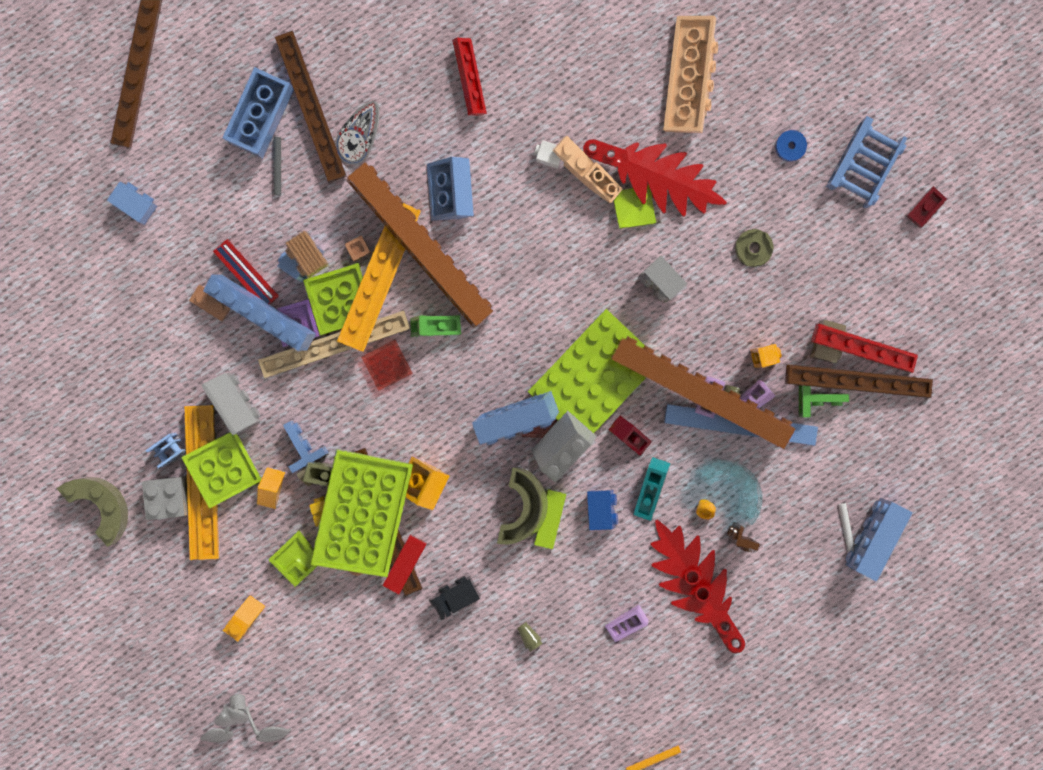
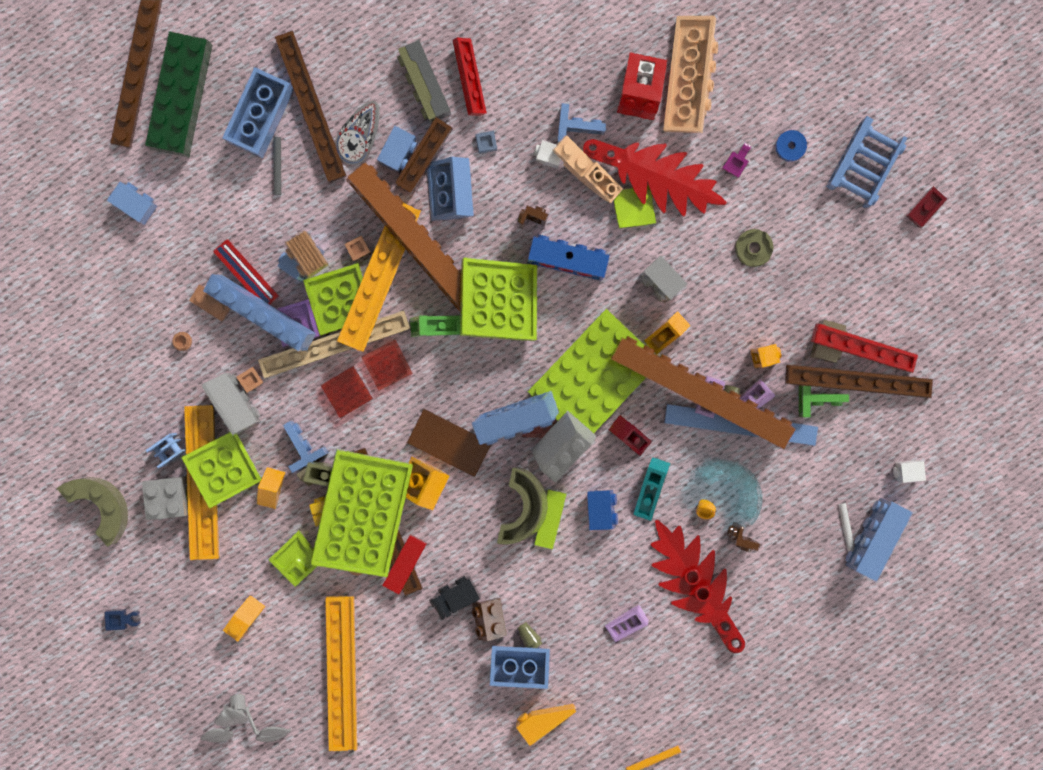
(119, 619): none -> dark blue plate
(179, 94): none -> dark green brick
(182, 341): none -> nougat plate
(249, 379): none -> nougat plate
(341, 673): none -> light orange plate
(346, 392): none -> clear red plate
(397, 149): none -> medium blue brick
(424, 81): none -> piece
(424, 155): none -> reddish brown plate
(448, 442): none -> reddish brown tile
(486, 142): none -> sand blue tile
(489, 619): none -> bracket
(498, 300): none -> lime plate
(519, 667): none -> medium blue slope
(533, 214): none -> reddish brown bracket
(542, 721): none -> light orange slope
(578, 124): none -> medium blue bracket
(582, 262): none -> blue brick
(640, 98): none -> red brick
(667, 332): none -> light orange slope
(736, 162): none -> magenta plate
(909, 471): none -> white brick

